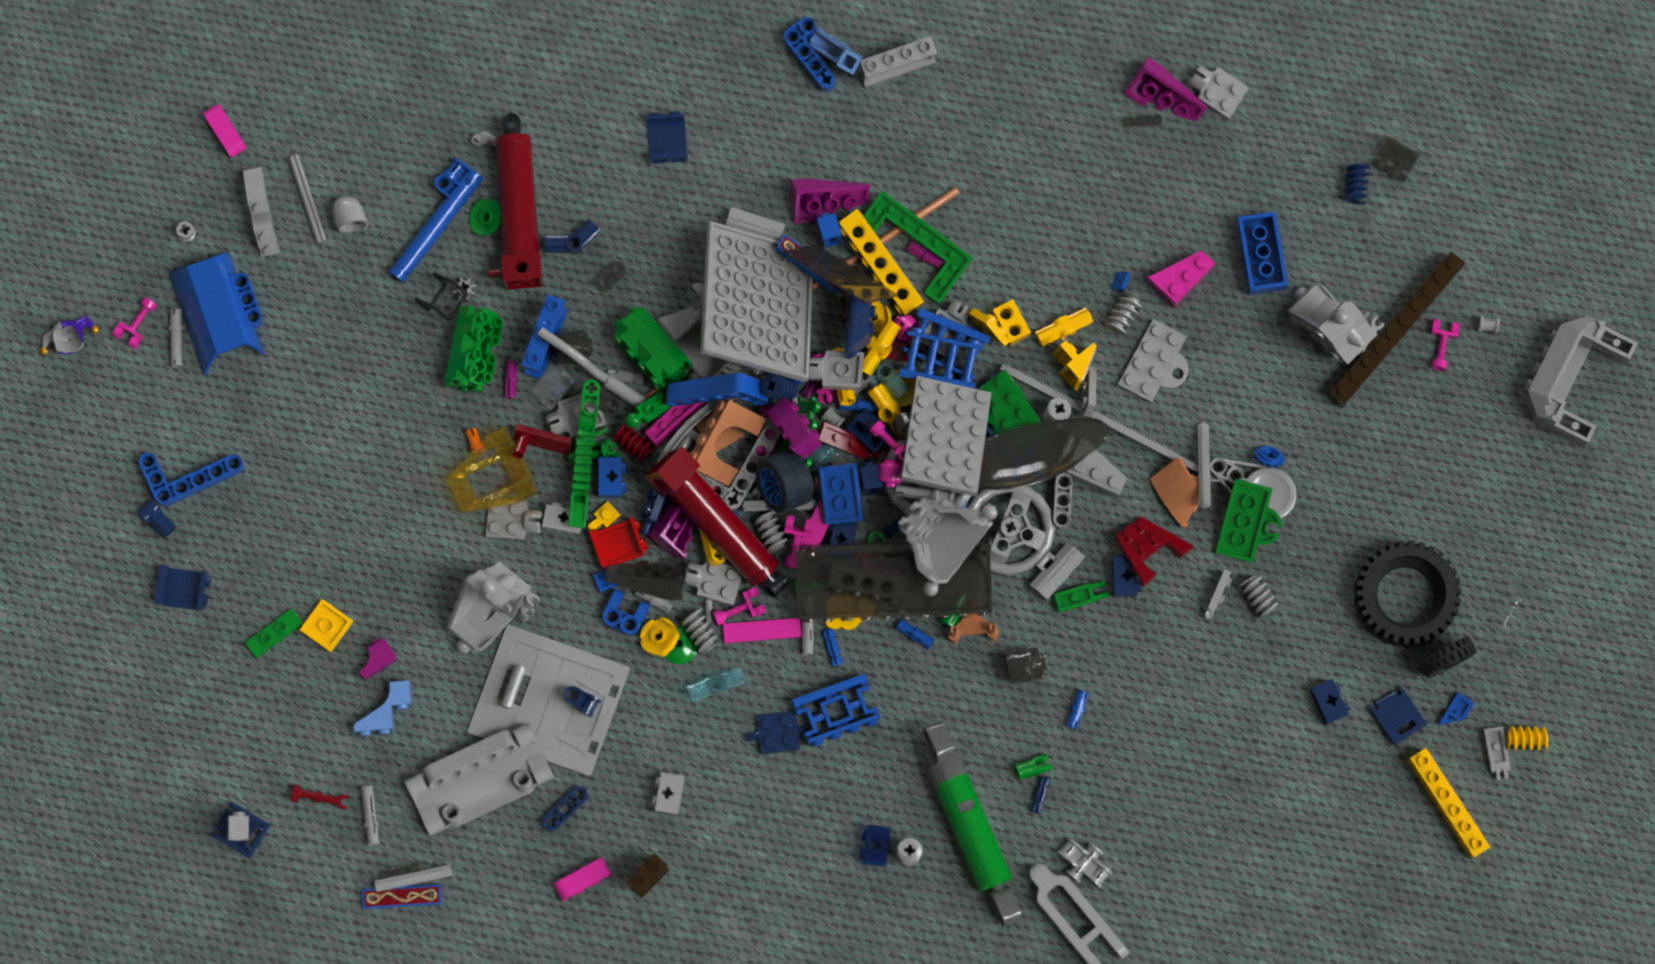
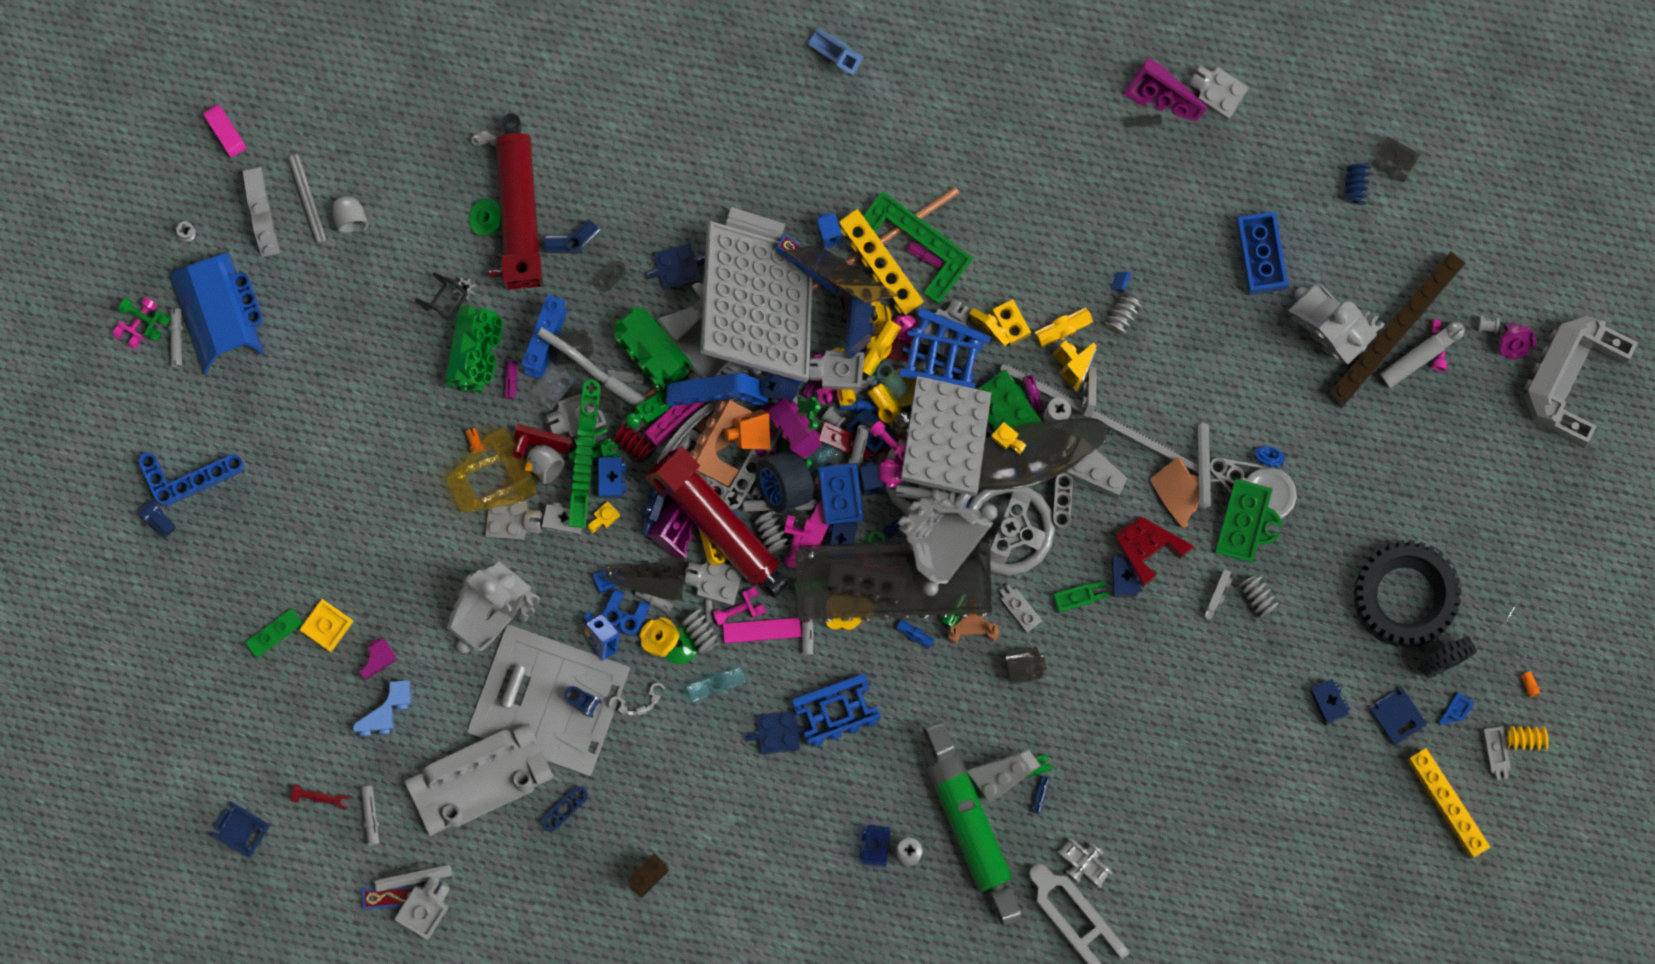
(63, 331): light grey piece -> none
(163, 318): none -> green bar
(182, 588): dark blue panel -> none
(238, 827): light grey brick -> none
(424, 908): none -> light grey plate
(461, 185): blue piece -> none
(544, 463): none -> light grey piece
(581, 879): dark pink beam -> none
(601, 635): none -> blue torso
(619, 543): red panel -> none
(641, 710): none -> light grey piece
(667, 138): dark blue panel -> none
(675, 784): light grey brick -> none
(676, 267): none -> dark blue plate
(750, 431): none -> orange torso
(812, 58): blue beam -> none
(816, 197): magenta wedge -> none
(832, 647): blue axle -> none
(859, 446): none -> light grey pin
(897, 61): light grey fence -> none
(1003, 774): none -> light grey wedge
(1006, 437): none -> yellow plate
(1020, 608): none -> light grey hinge
(1033, 392): none -> magenta axle
(1062, 567): light grey piece -> none
(1077, 709): blue pin -> none
(1154, 362): light grey plate -> none
(1179, 279): dark pink wedge -> none
(1422, 354): none -> light grey piece
(1516, 341): none -> magenta tile
(1530, 684): none -> orange pin

